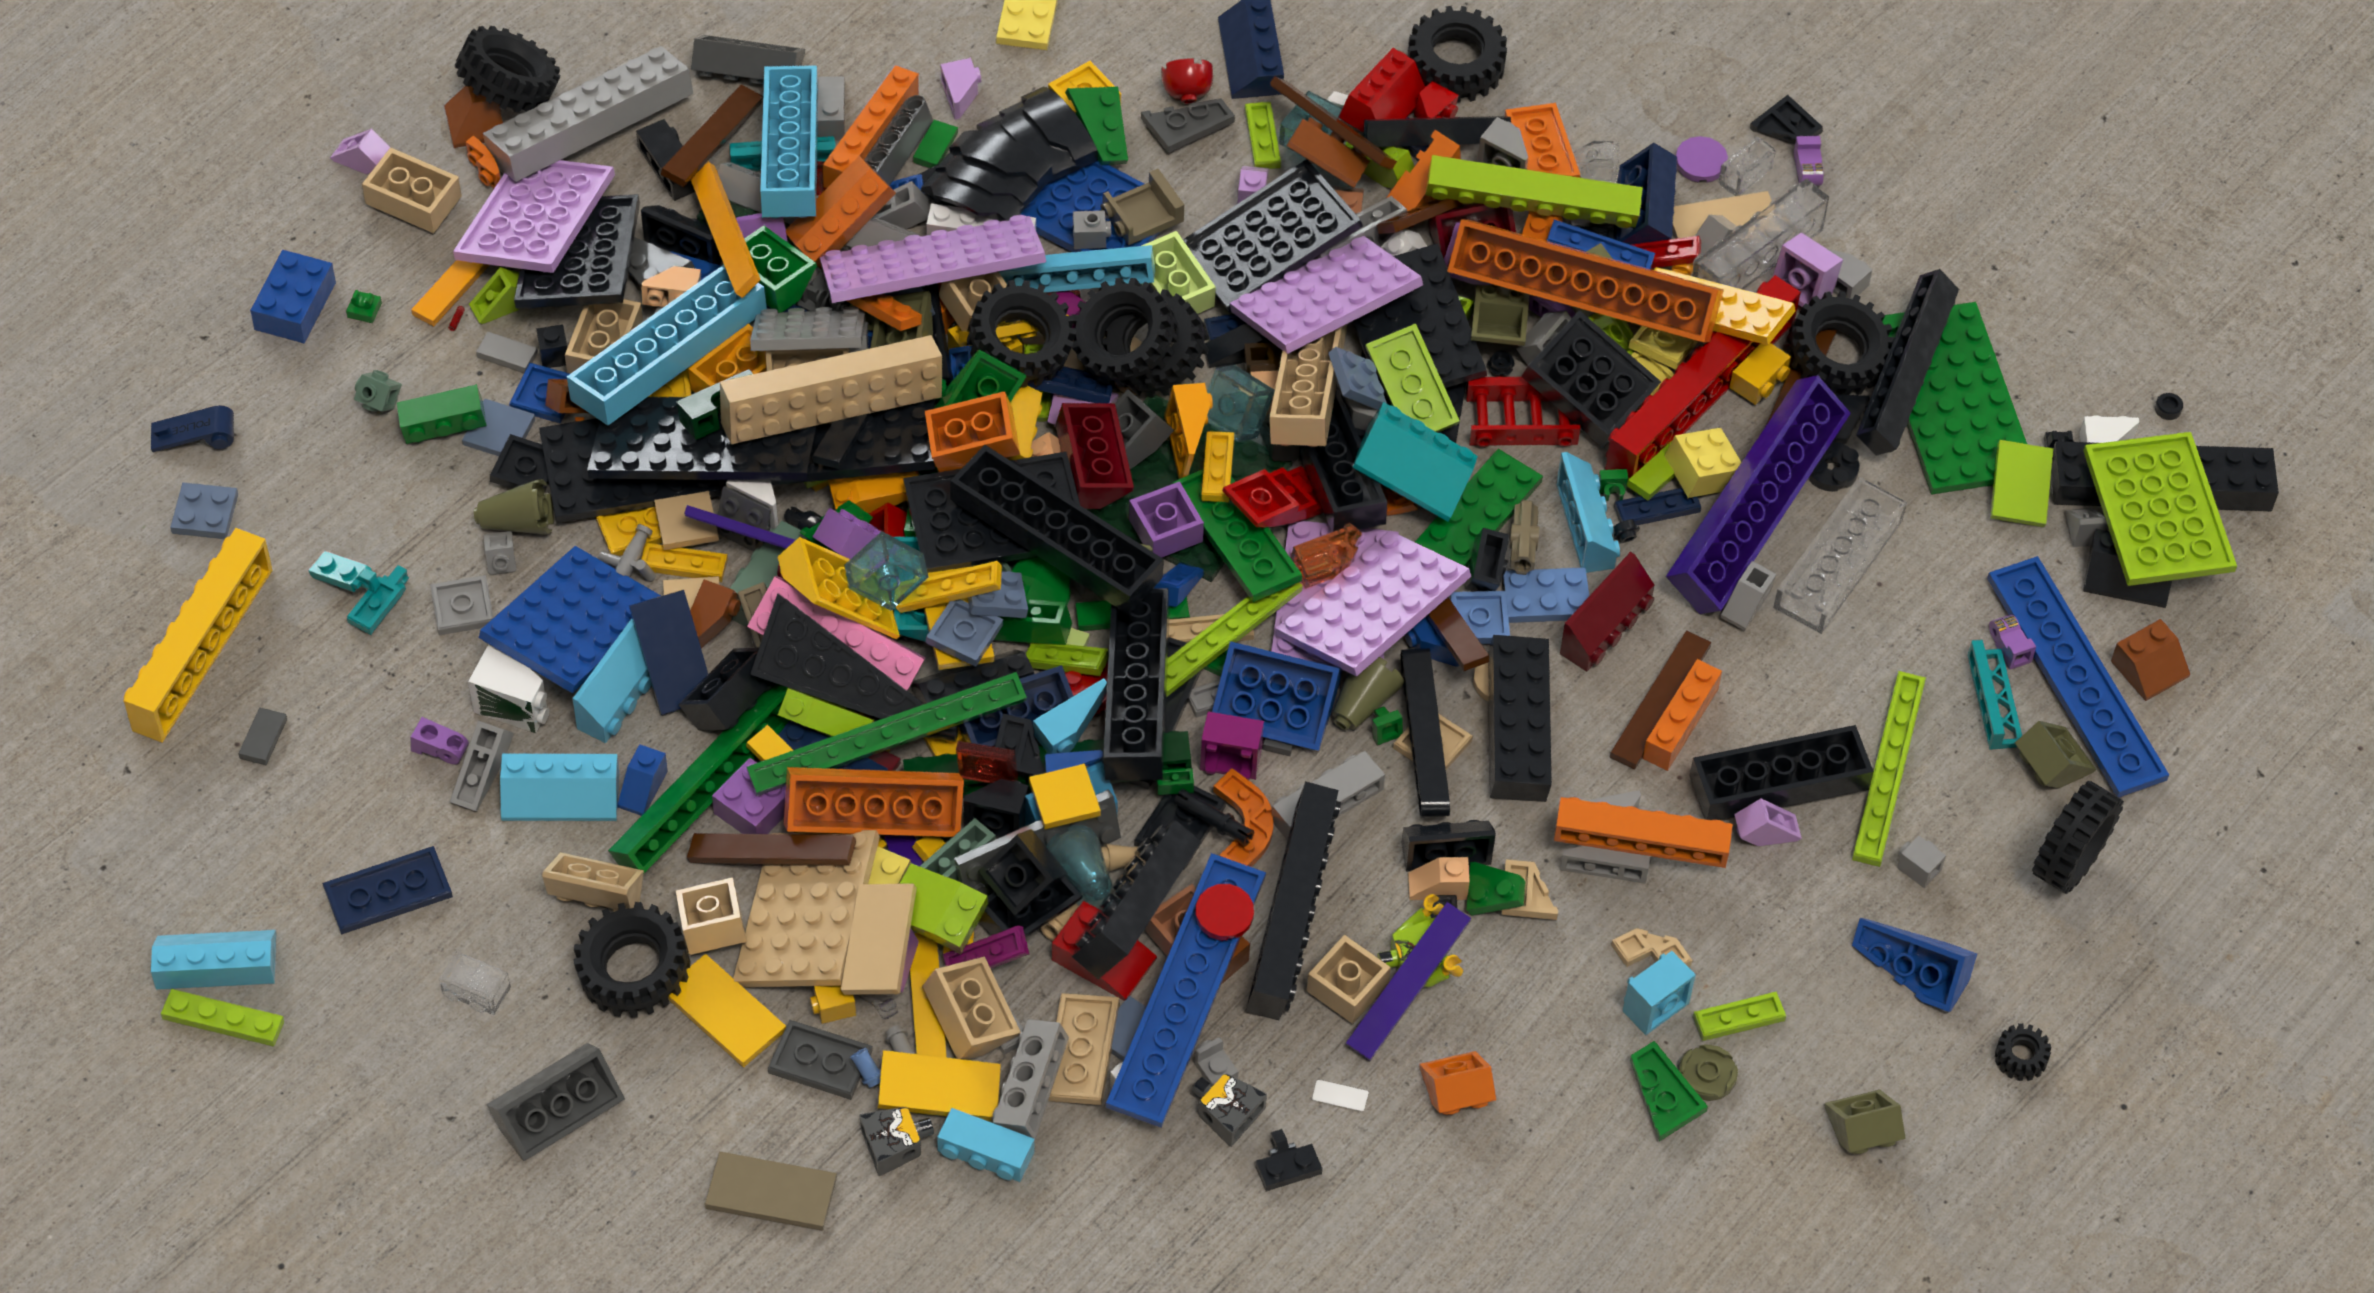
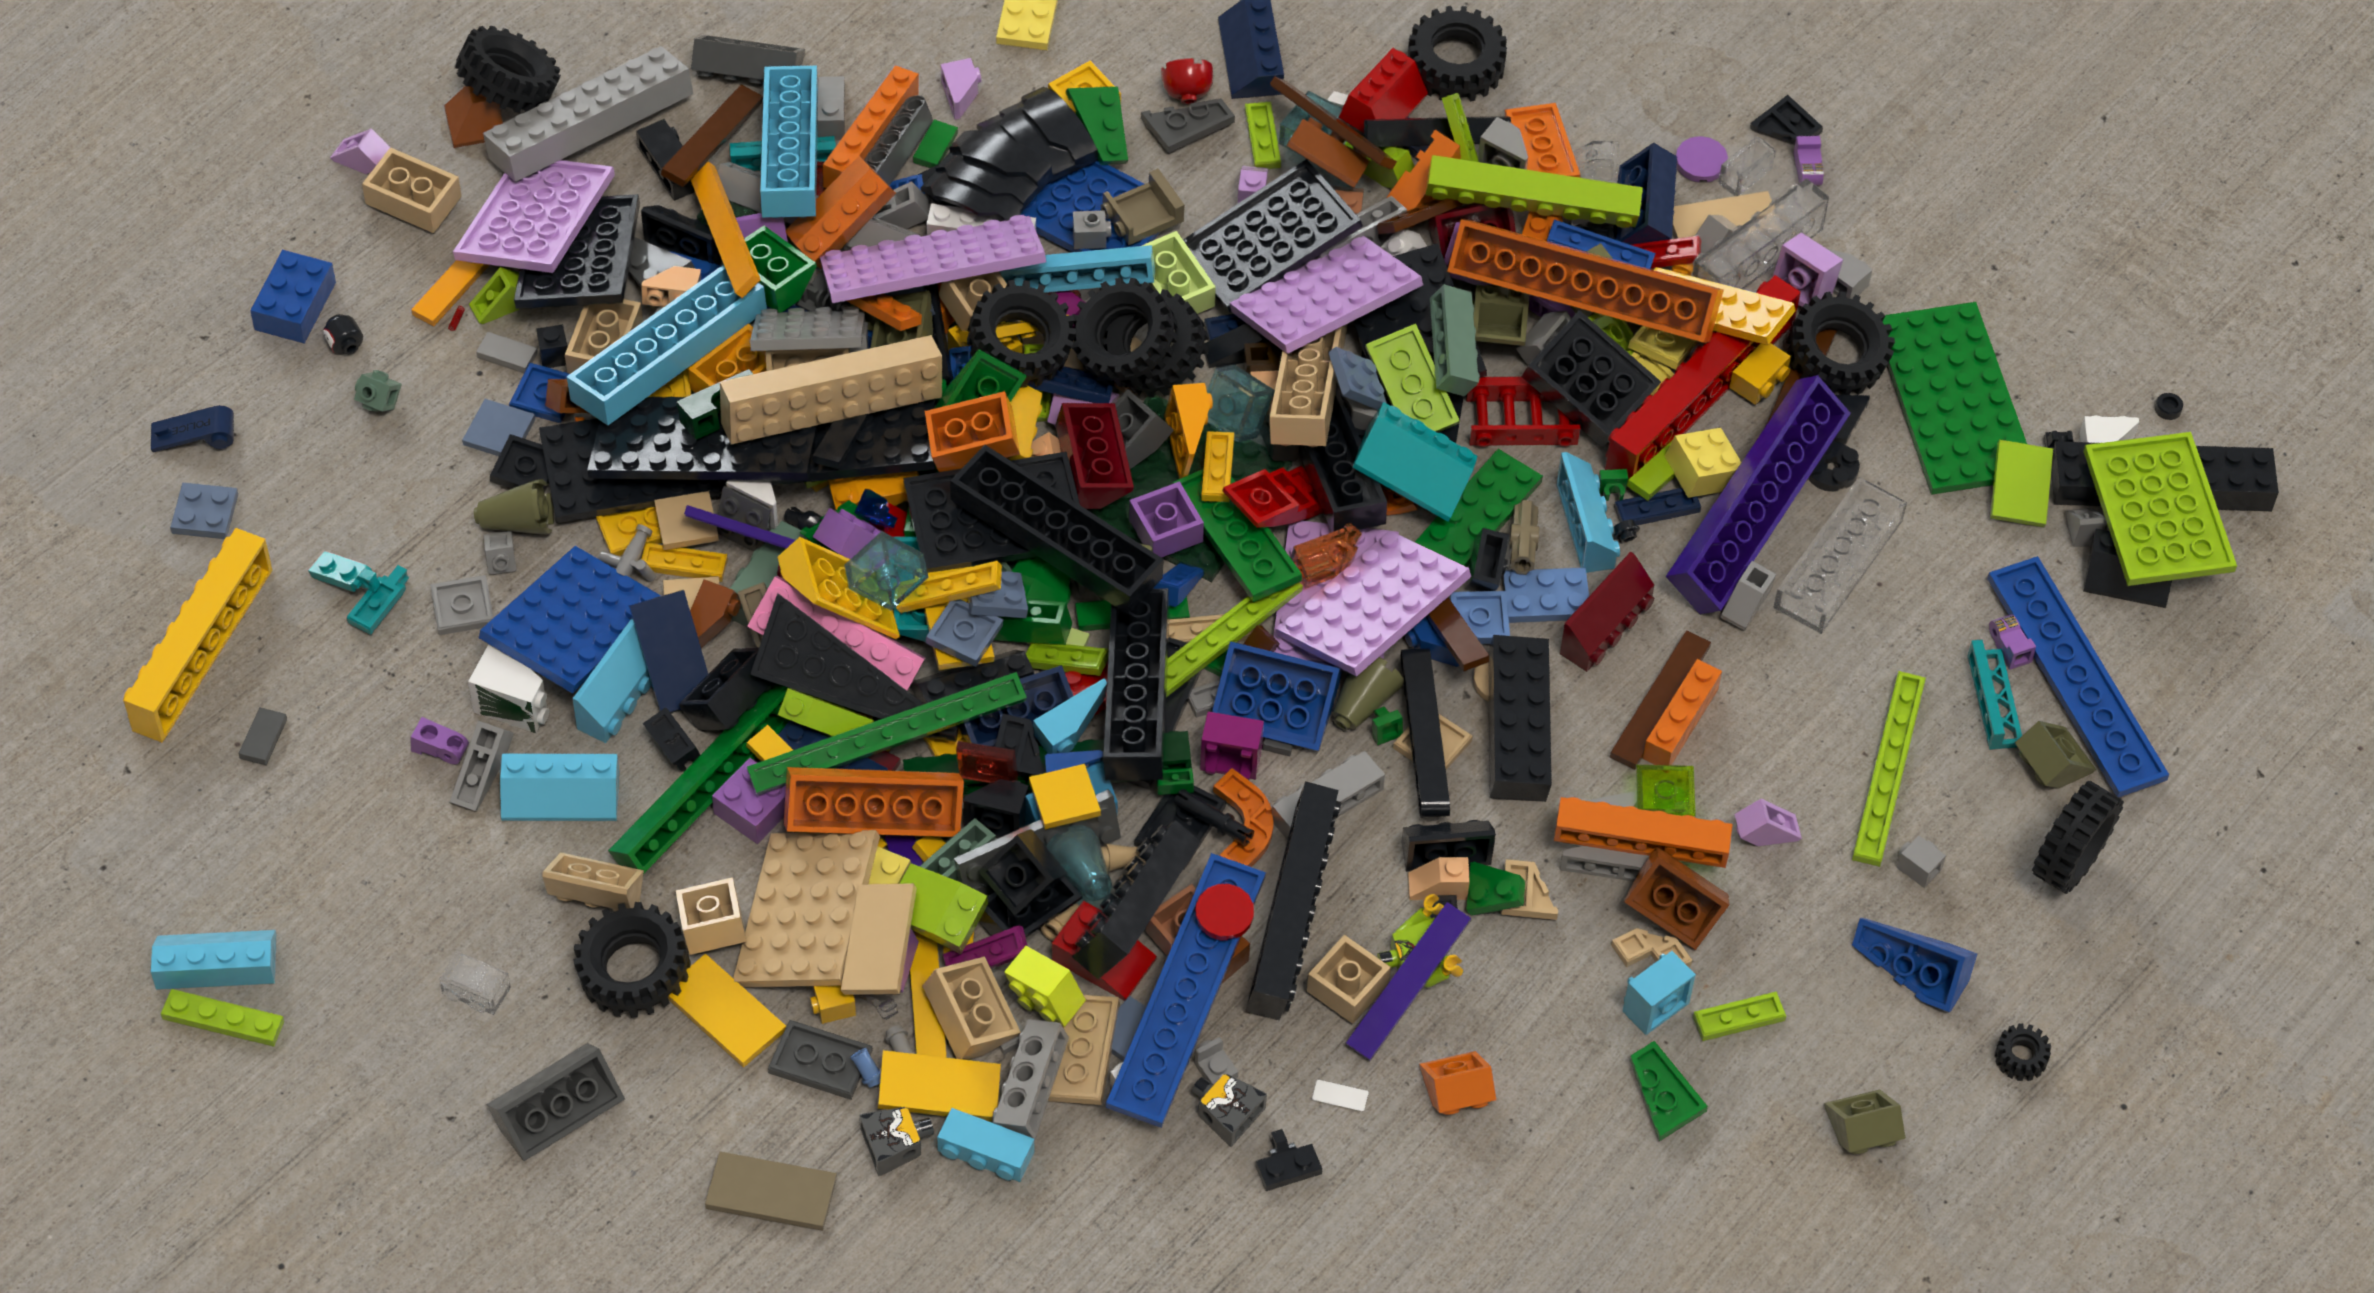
(343, 334): none -> black head
(363, 306): green tile -> none
(387, 890): dark blue tile -> none
(441, 414): green brick -> none
(481, 157): orange slope -> none
(642, 779): blue slope -> none
(671, 739): none -> black hinge
(771, 849): reddish brown tile -> none
(874, 509): none -> clear blue bracket
(1044, 986): none -> neon yellow brick
(1261, 639): none -> reddish brown tile
(1436, 102): red slope -> none
(1454, 340): none -> sand green brick
(1460, 127): none -> lime tile
(1501, 358): black plate -> none
(1666, 789): none -> clear neon green slope
(1677, 898): none -> dark orange slope
(1709, 1071): olive tile -> none
(1782, 772): black brick -> none
(1907, 362): black brick -> none
(2151, 660): dark orange slope -> none

